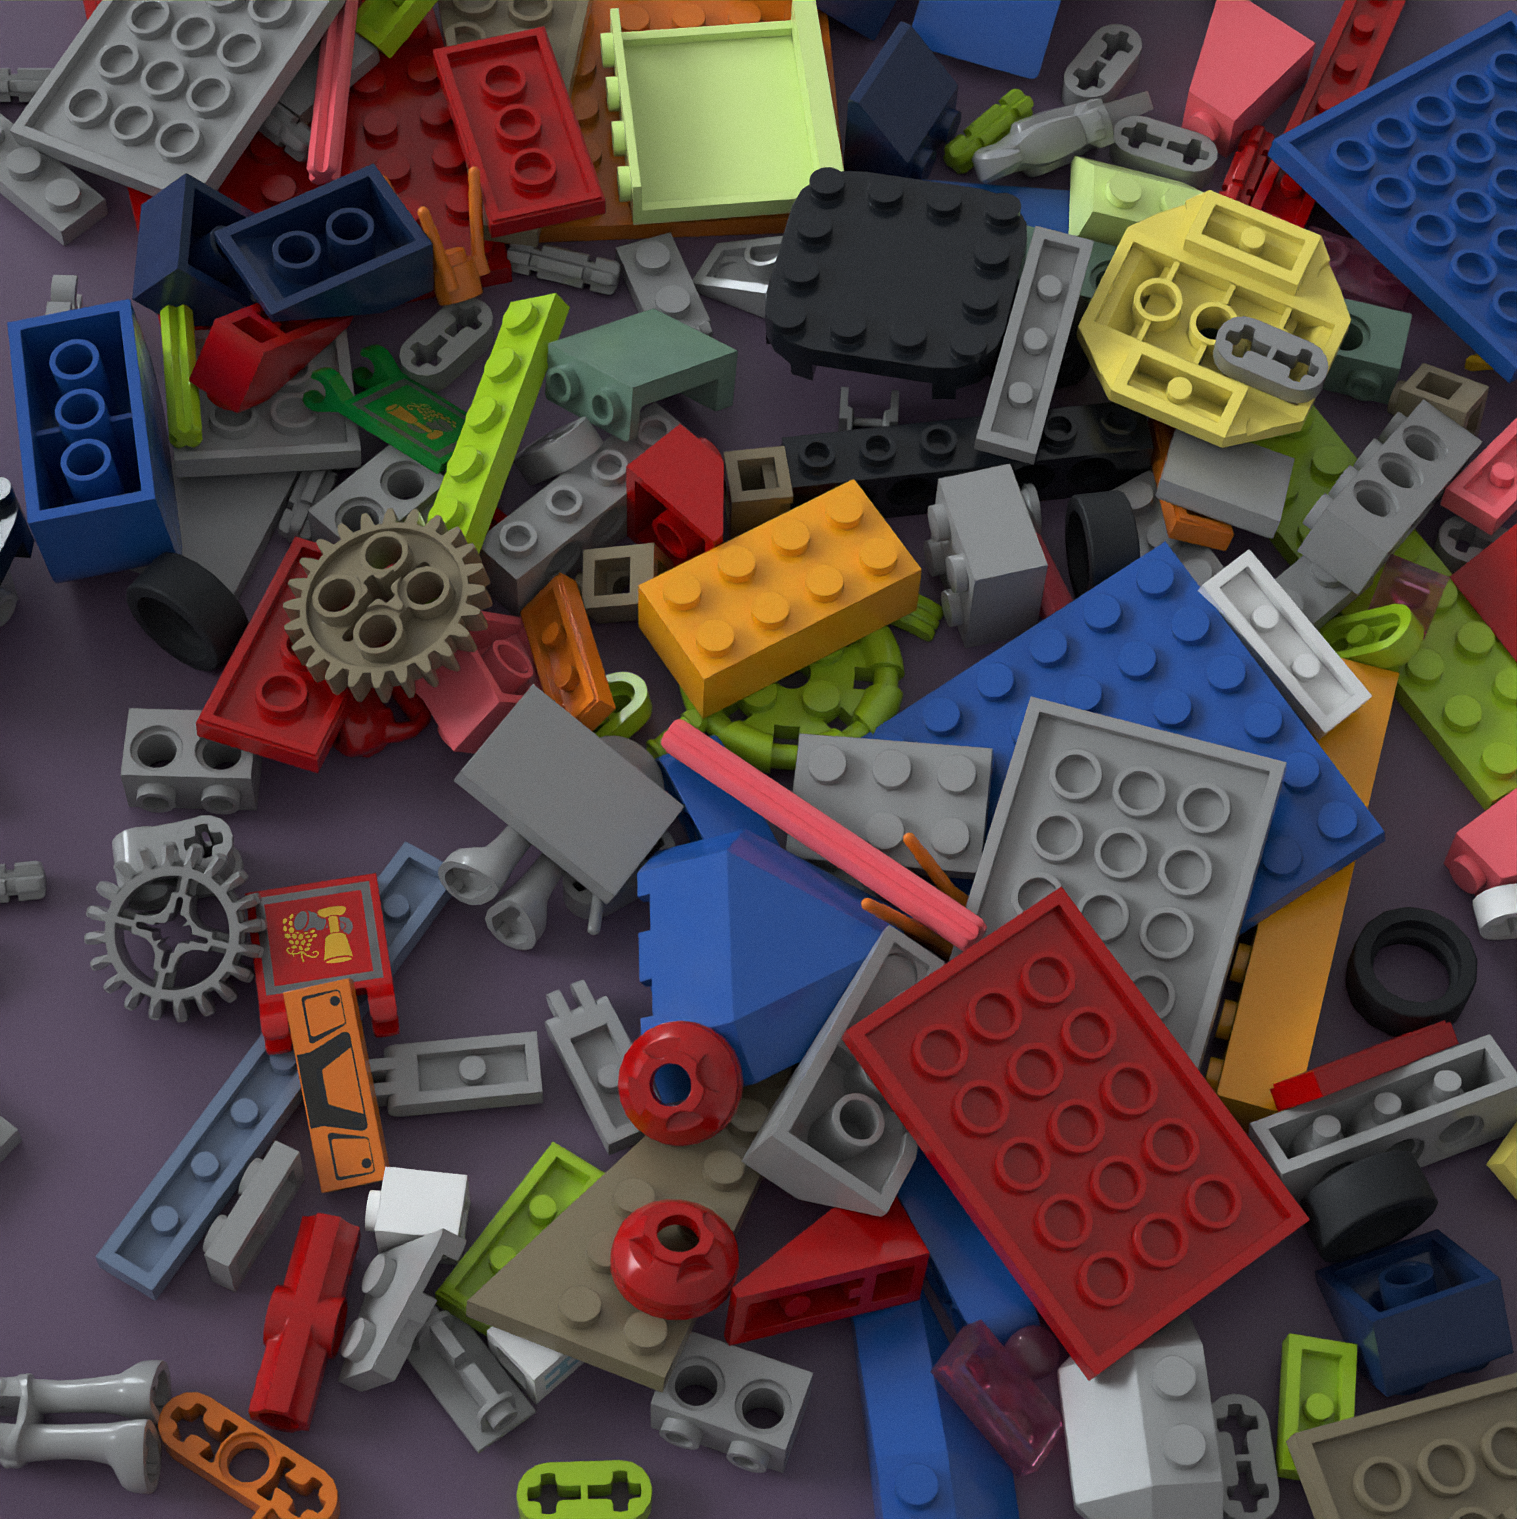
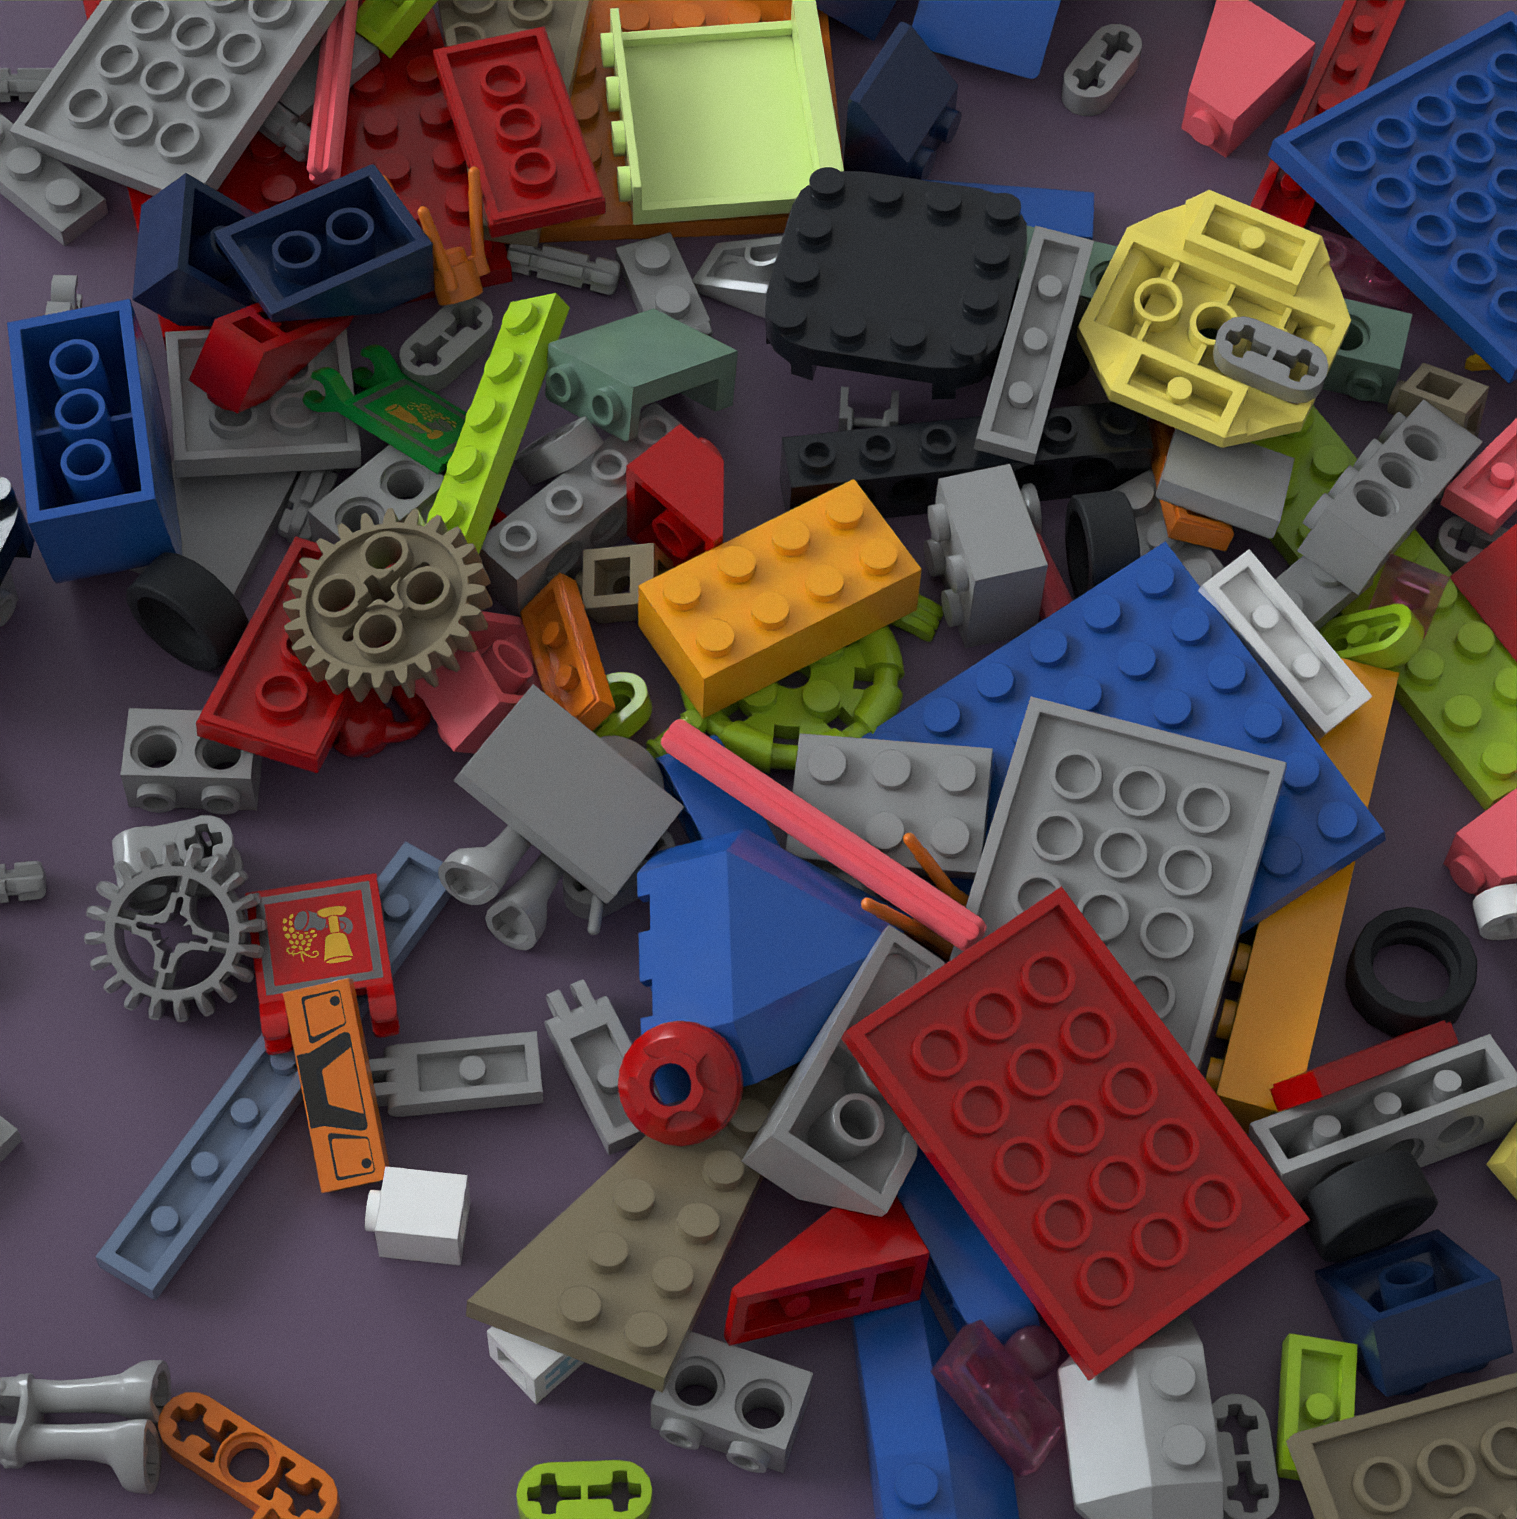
(179, 361): lime axle -> none
(265, 1196): light grey plate -> none
(305, 1323): red piece -> none
(393, 1309): light grey wing -> none
(467, 1380): light grey hinge -> none
(537, 1201): lime tile -> none
(668, 1281): red piece -> none
(755, 487): dark tan brick -> none
(987, 129): lime axle -> none
(1056, 136): light grey animal -> none
(1113, 197): yellowish green slope -> none
(1164, 150): light grey beam -> none
(1248, 165): red axle -> none

